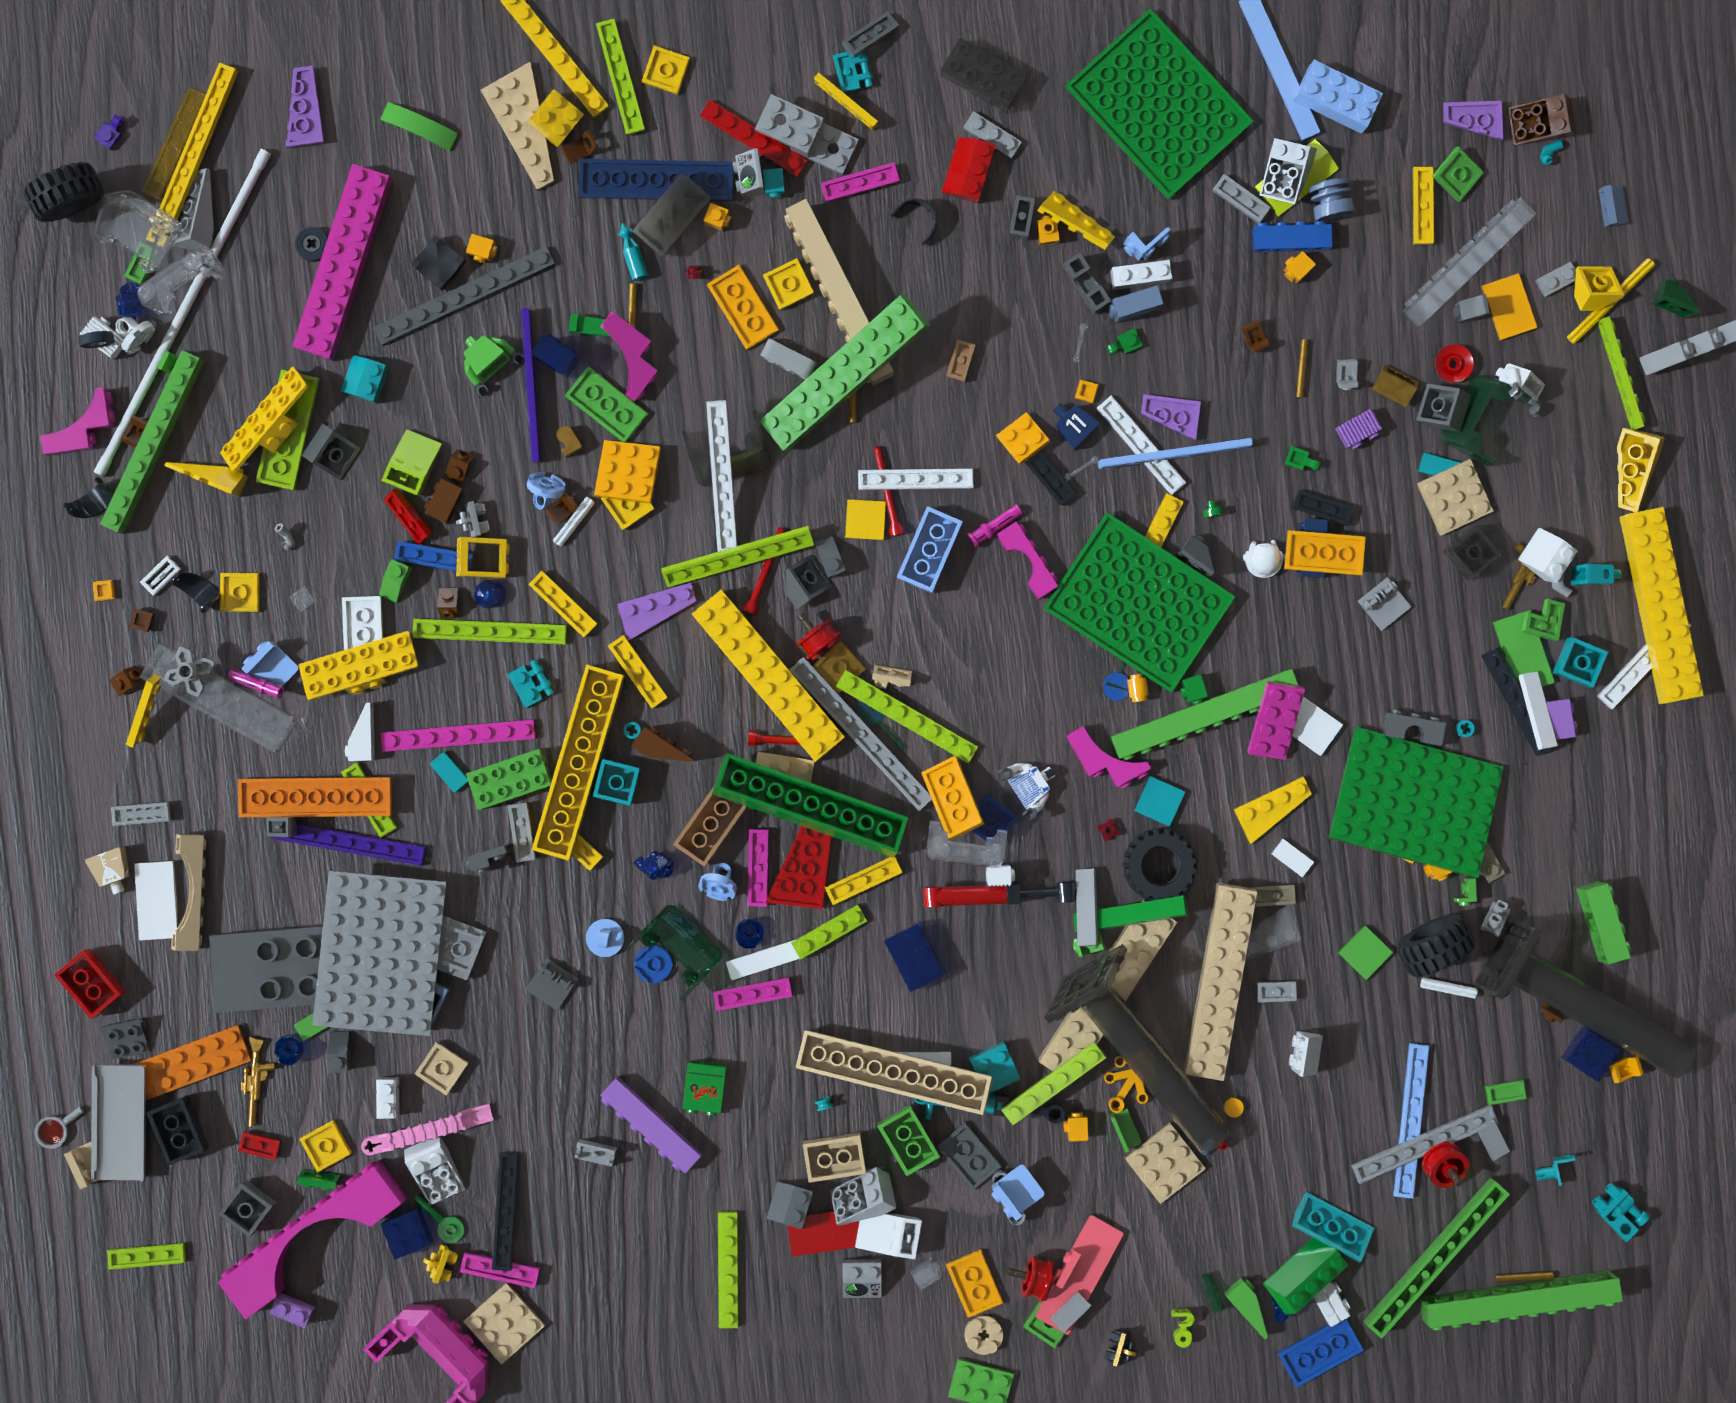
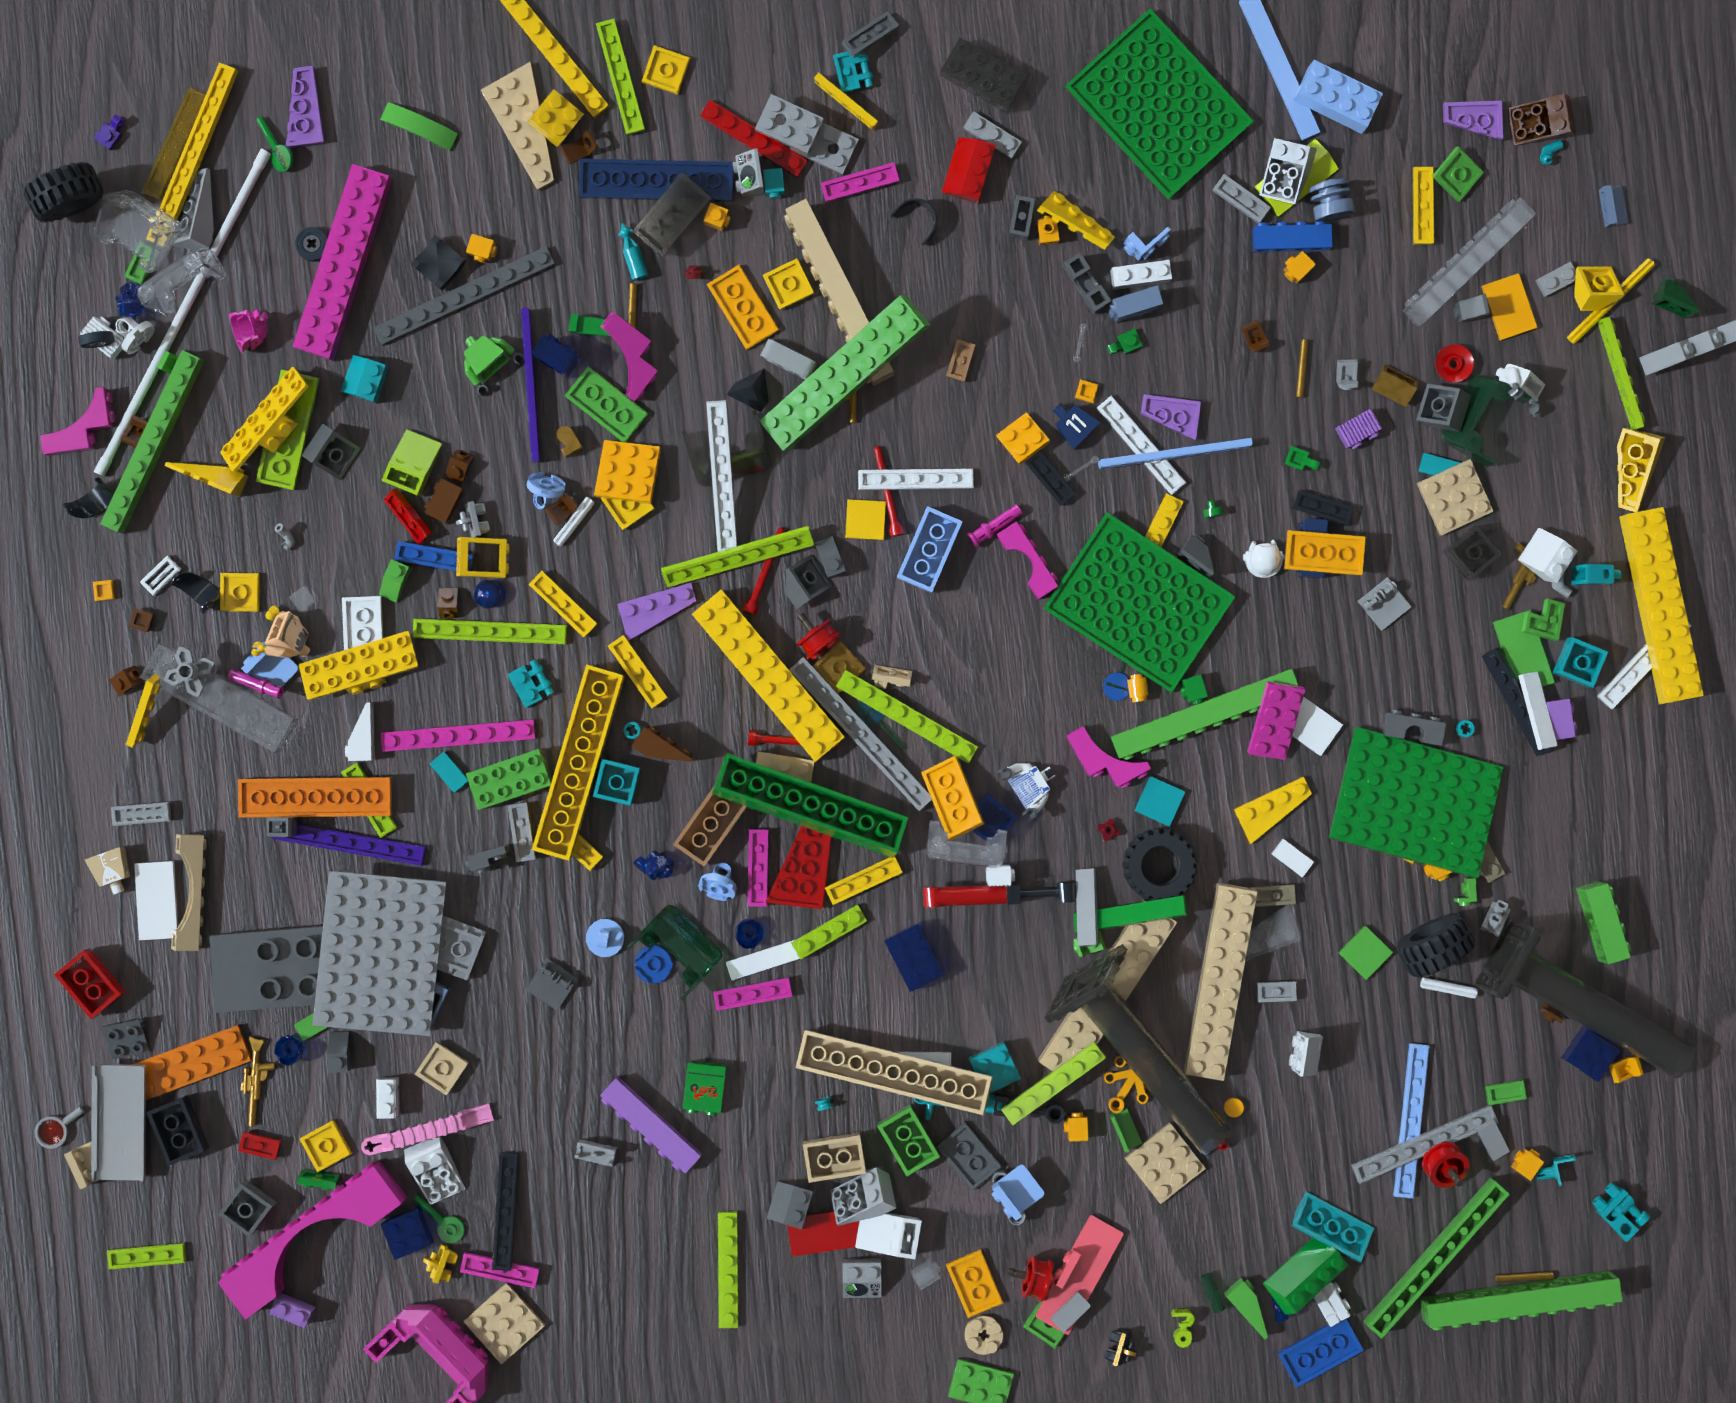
(248, 328): none -> dark pink helmet
(281, 154): none -> green piece
(285, 637): none -> light nougat torso
(751, 391): none -> black slope
(1527, 1163): none -> light orange brick

